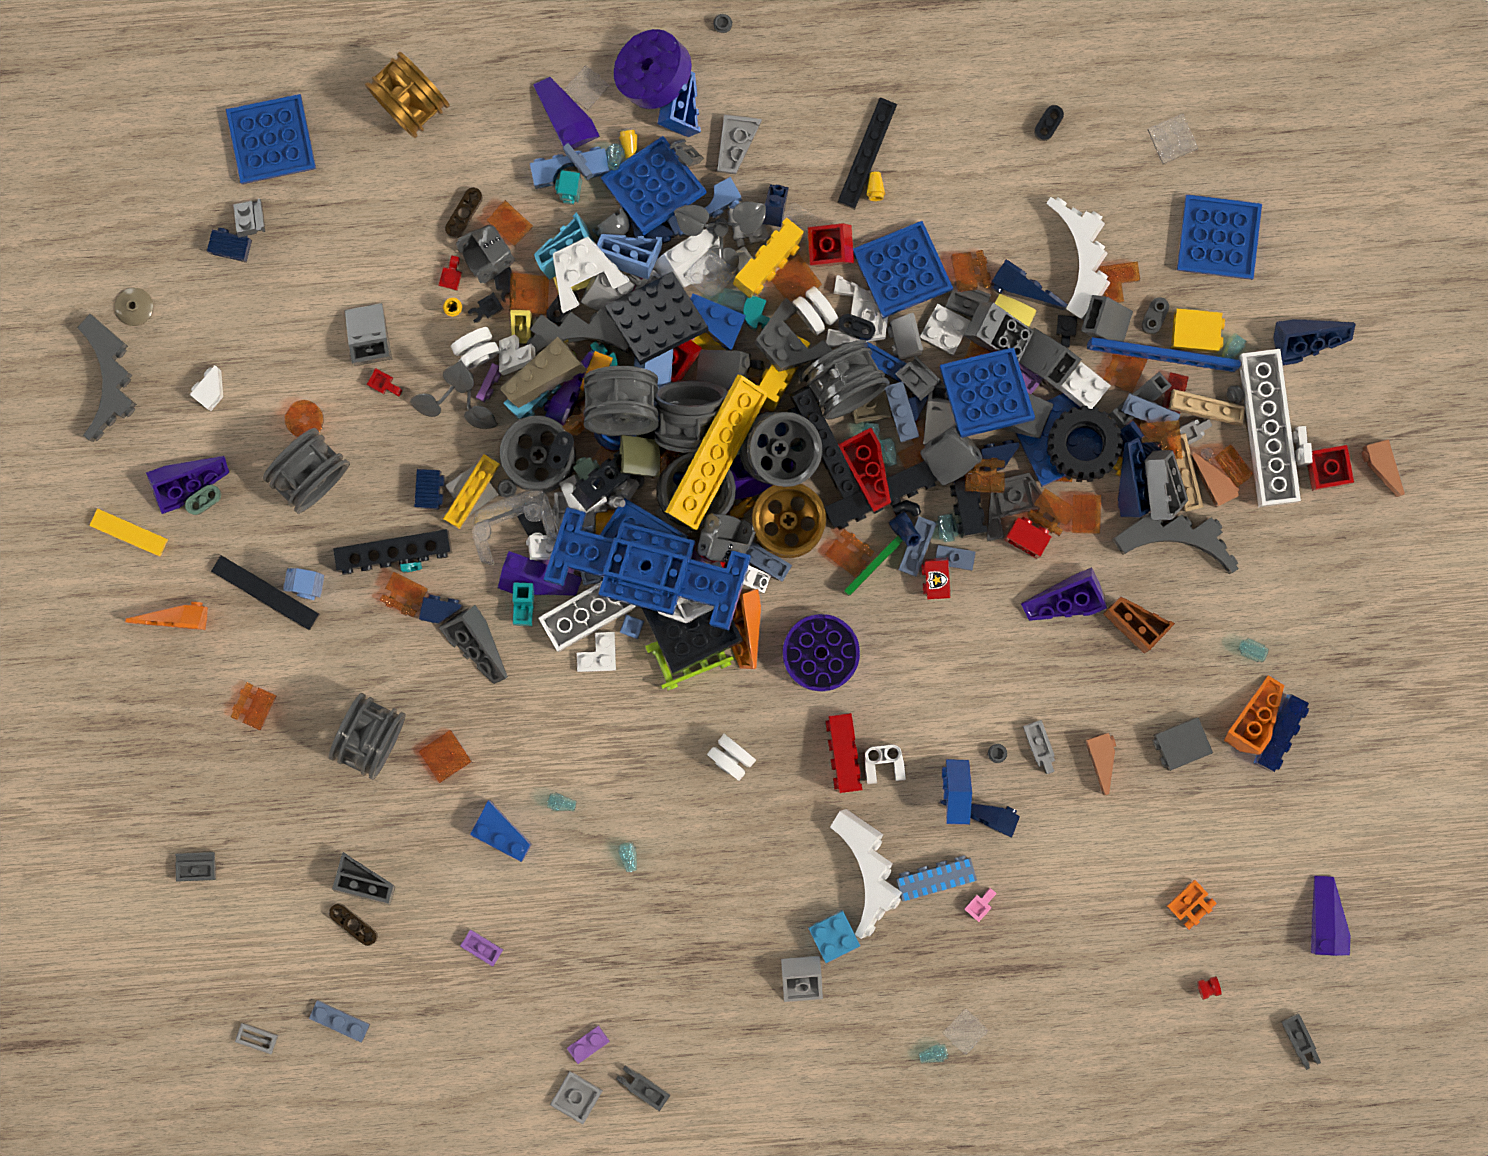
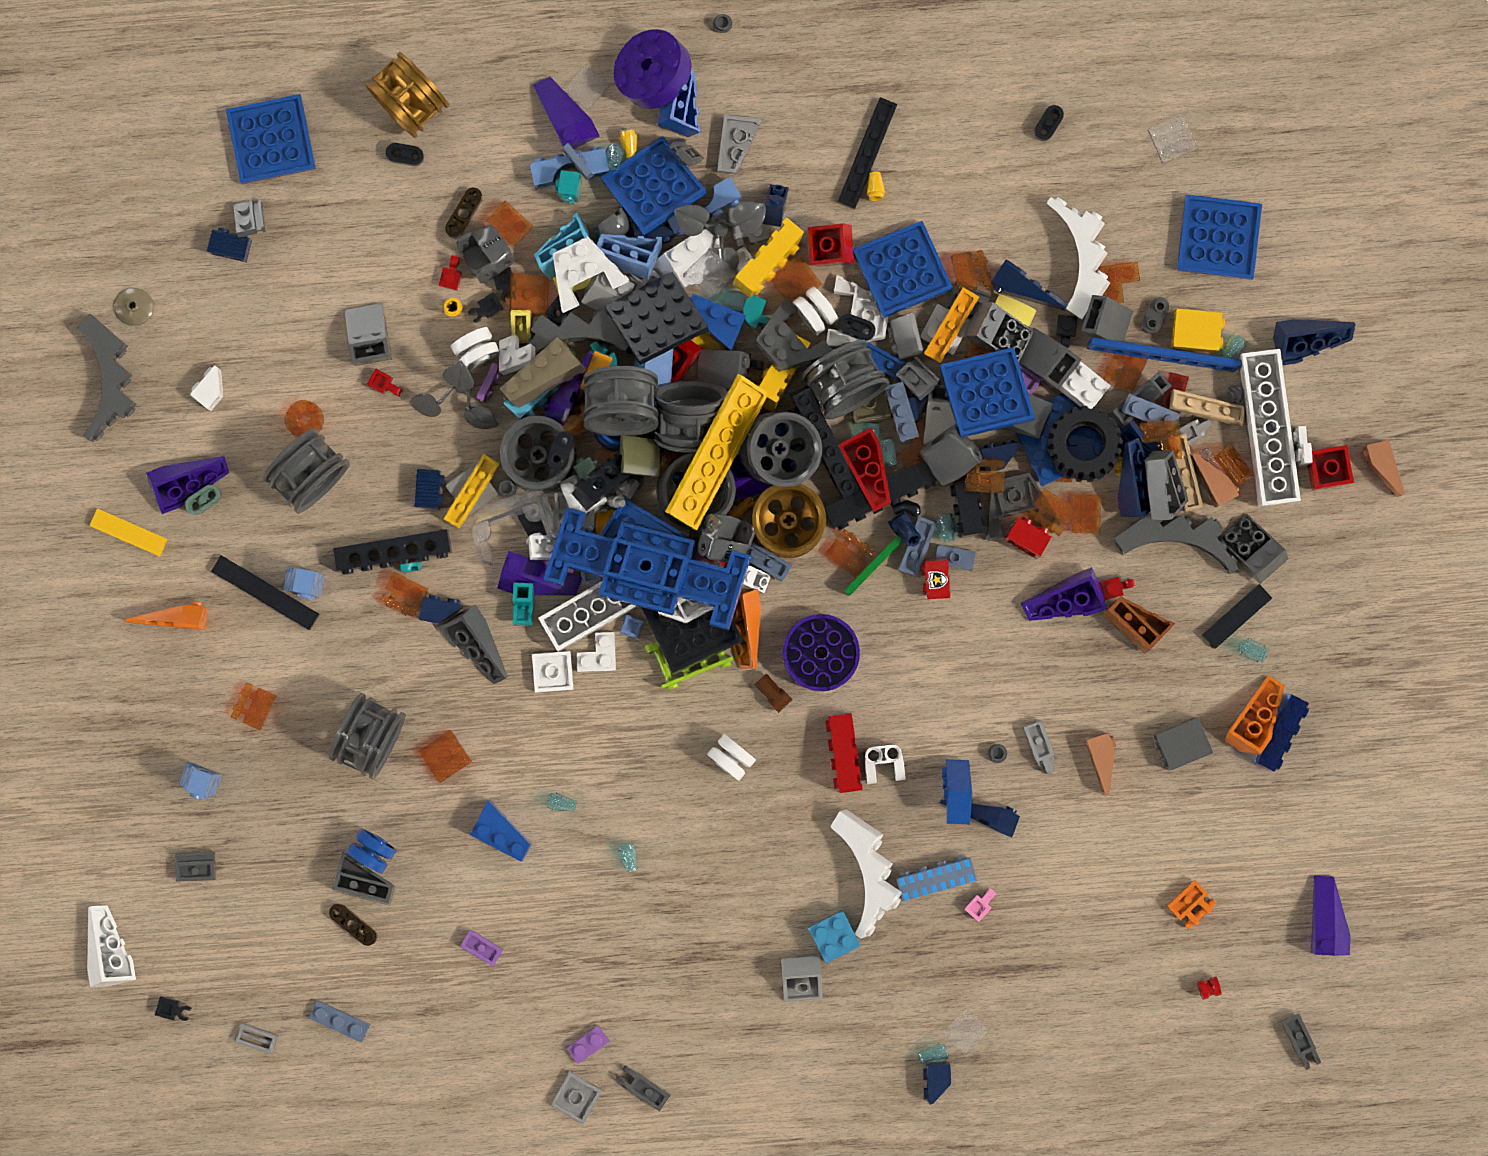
(107, 957): none -> white wedge
(169, 1008): none -> black plate
(200, 781): none -> medium blue wedge
(370, 853): none -> blue wheel
(405, 154): none -> black plate
(552, 671): none -> white plate
(776, 696): none -> reddish brown piece
(938, 1080): none -> dark blue slope
(951, 325): none -> light orange plate
(1114, 588): none -> red plate
(1237, 616): none -> black tile
(1254, 548): none -> dark grey slope

